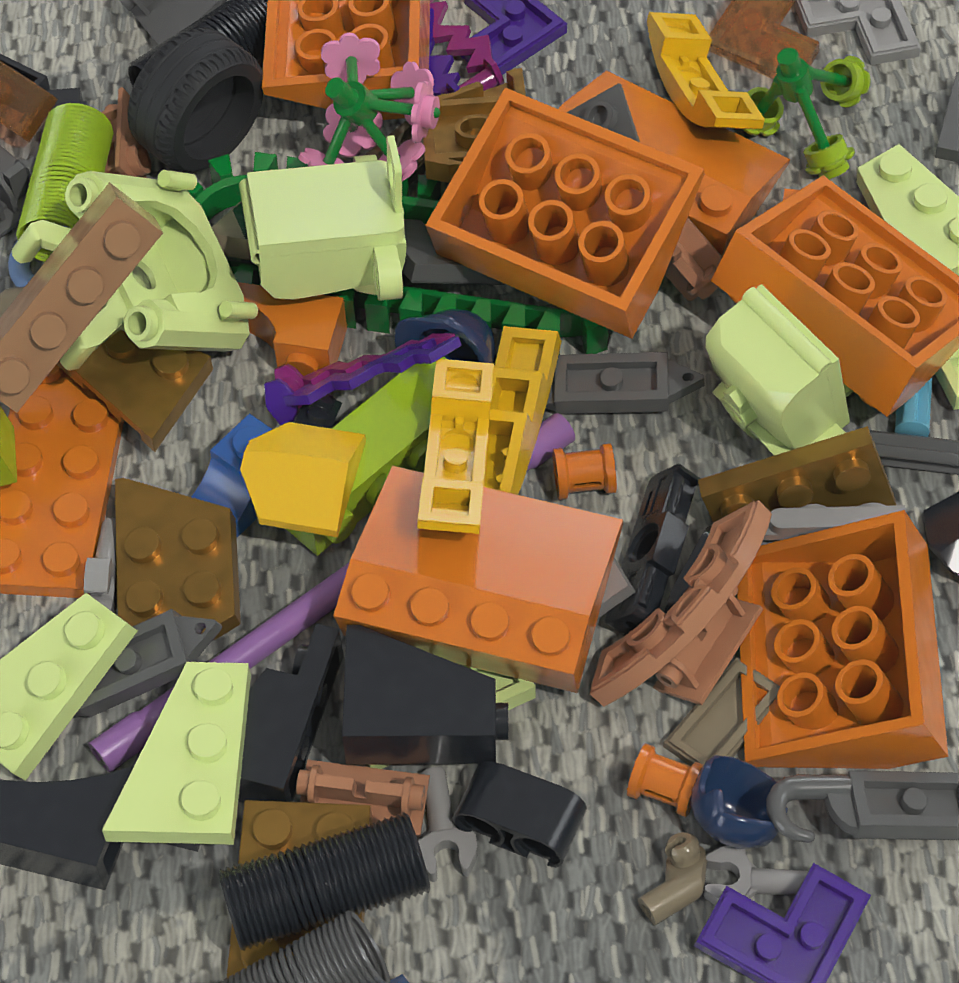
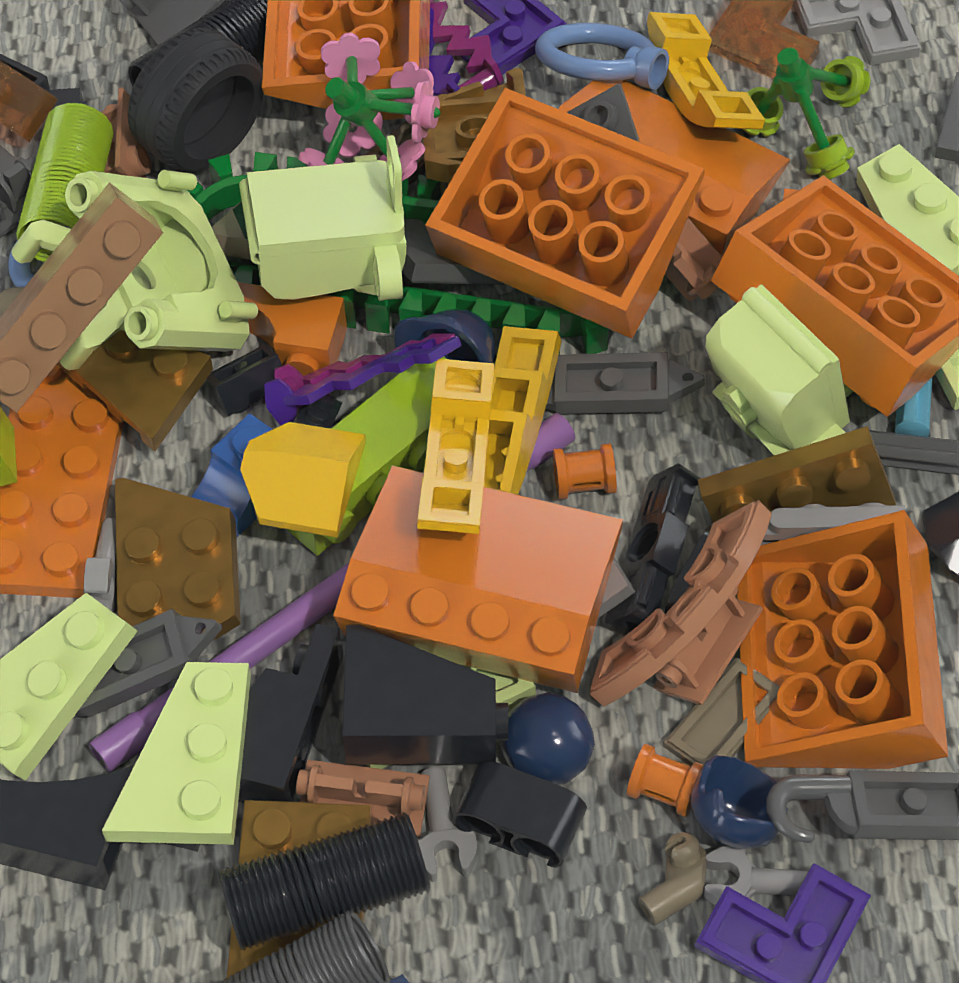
(243, 379): none -> black piece
(548, 738): none -> dark blue hair
(642, 61): none -> medium blue piece

